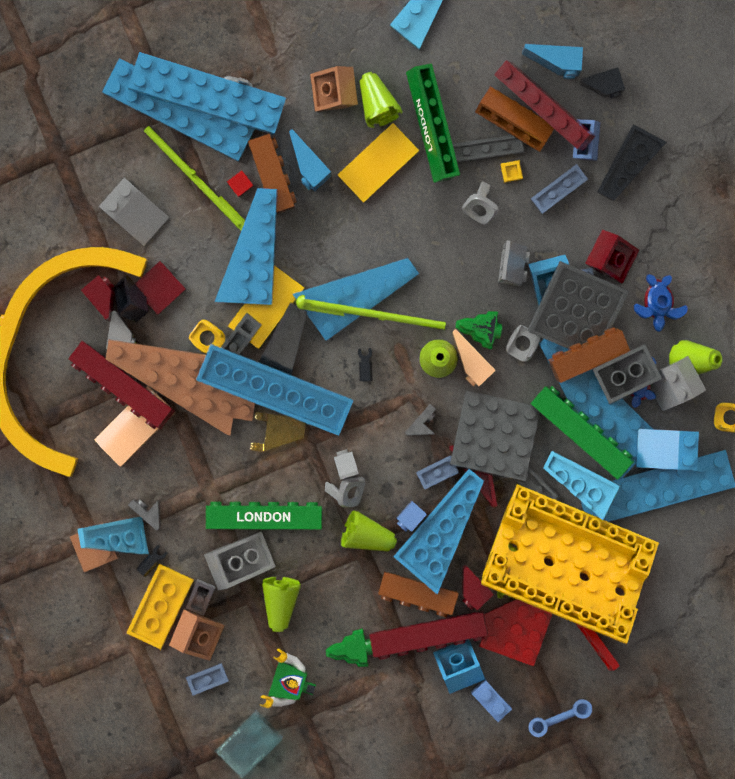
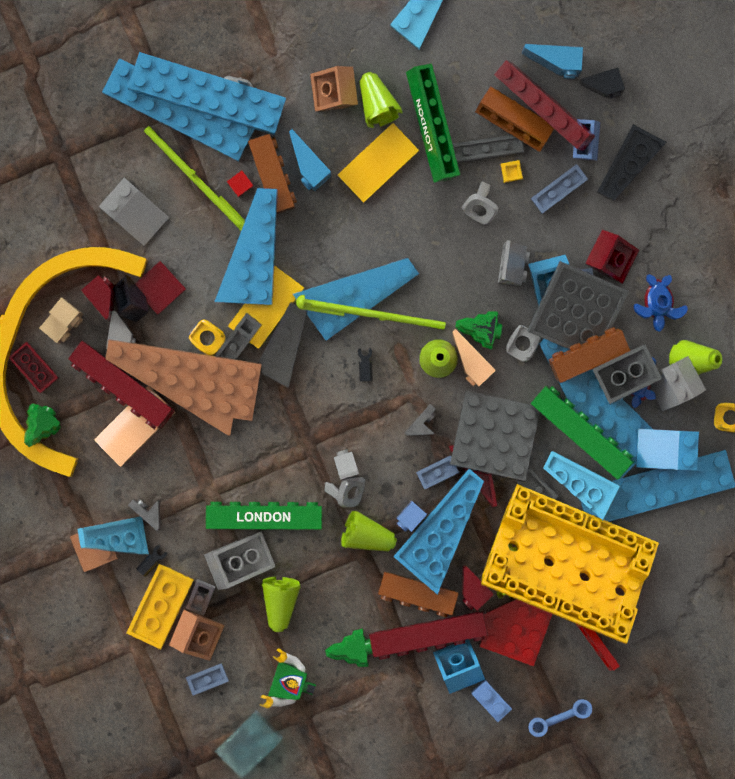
(34, 367): none -> dark red piece
(40, 424): none -> green rock
(61, 321): none -> tan brick
(274, 389): dark azure plate -> none
(279, 431): clear yellow flag -> none

